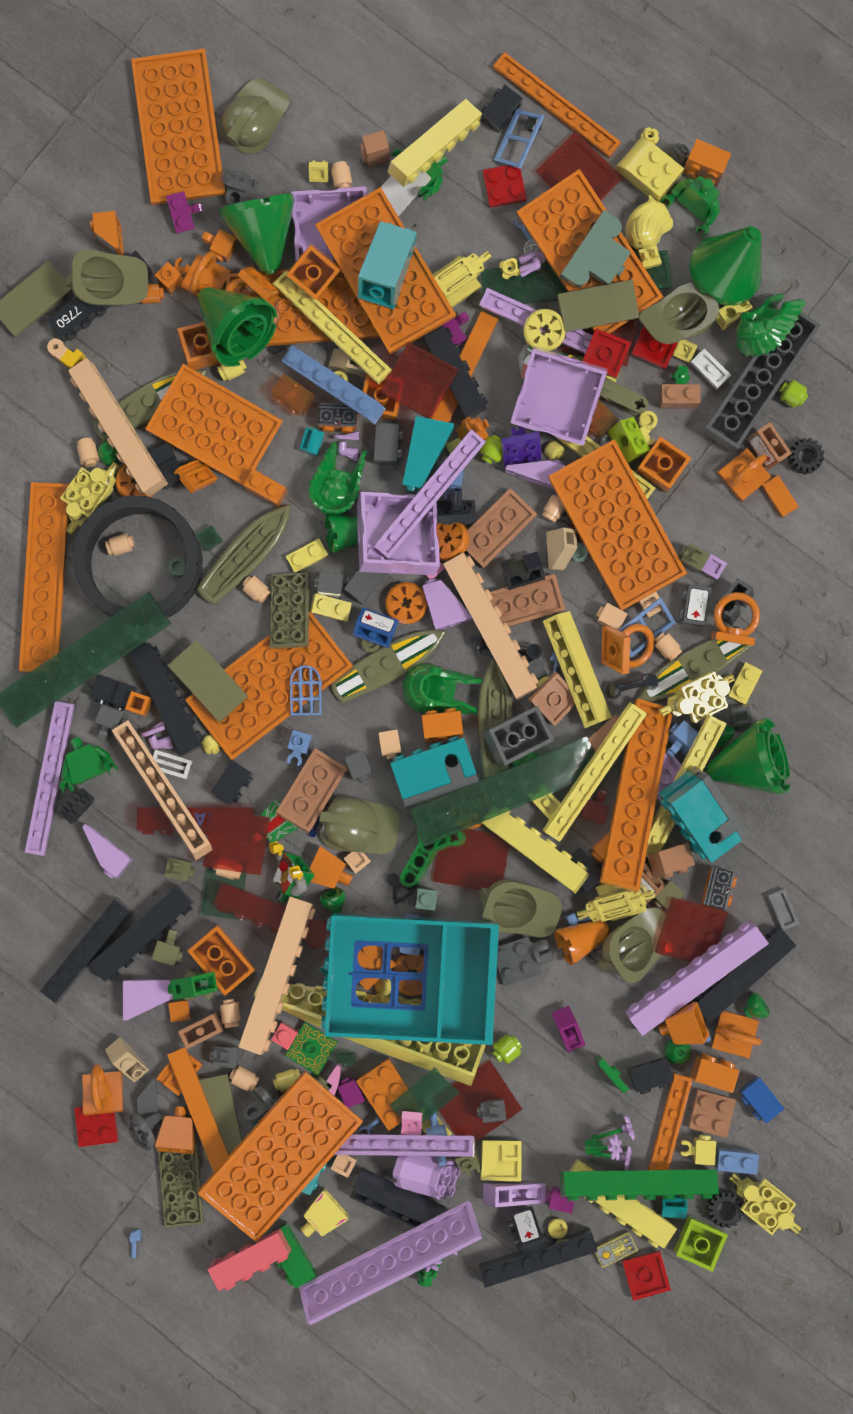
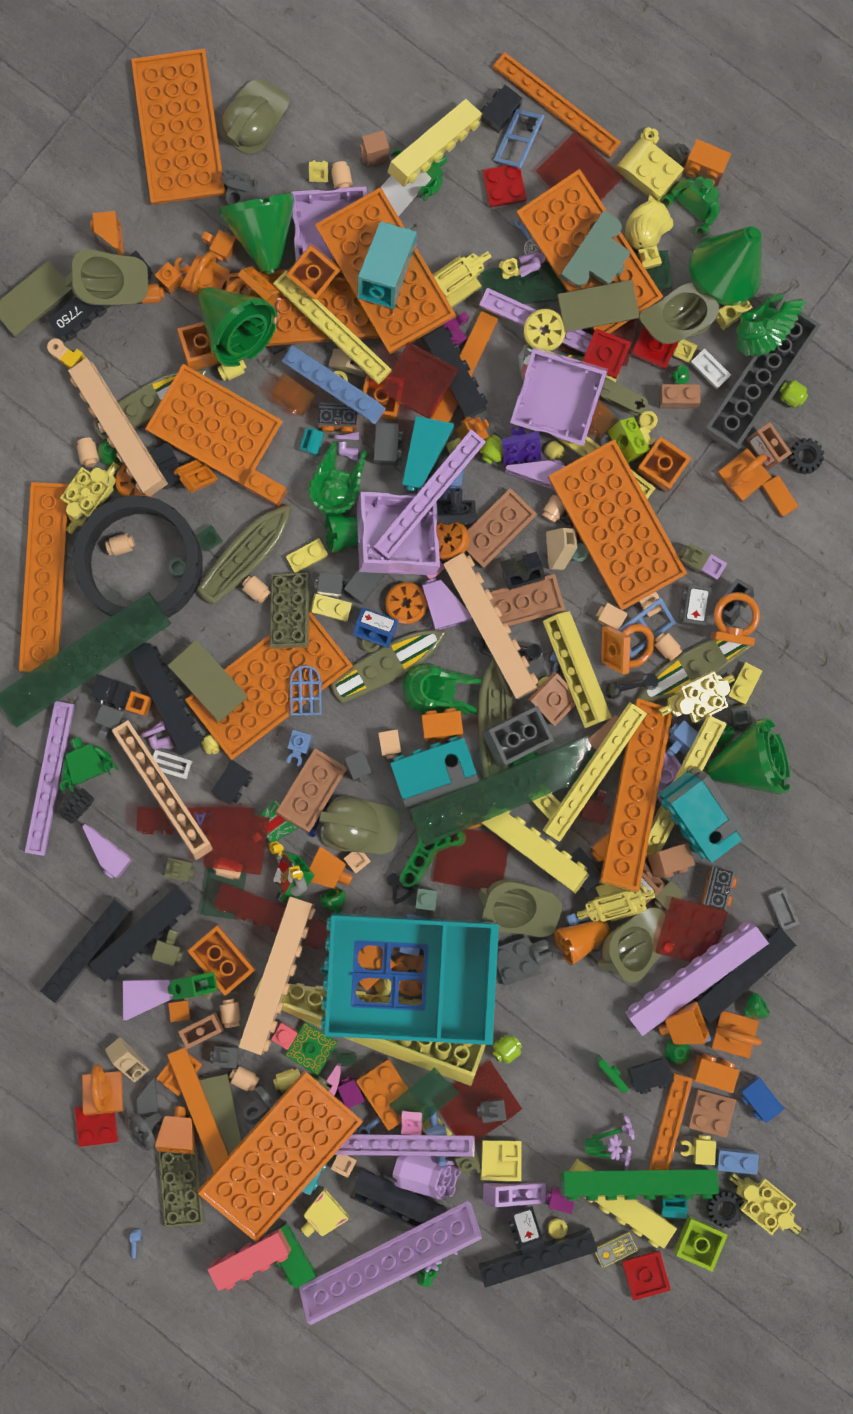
(182, 212): magenta plate -> none
(568, 1028): magenta slope -> none

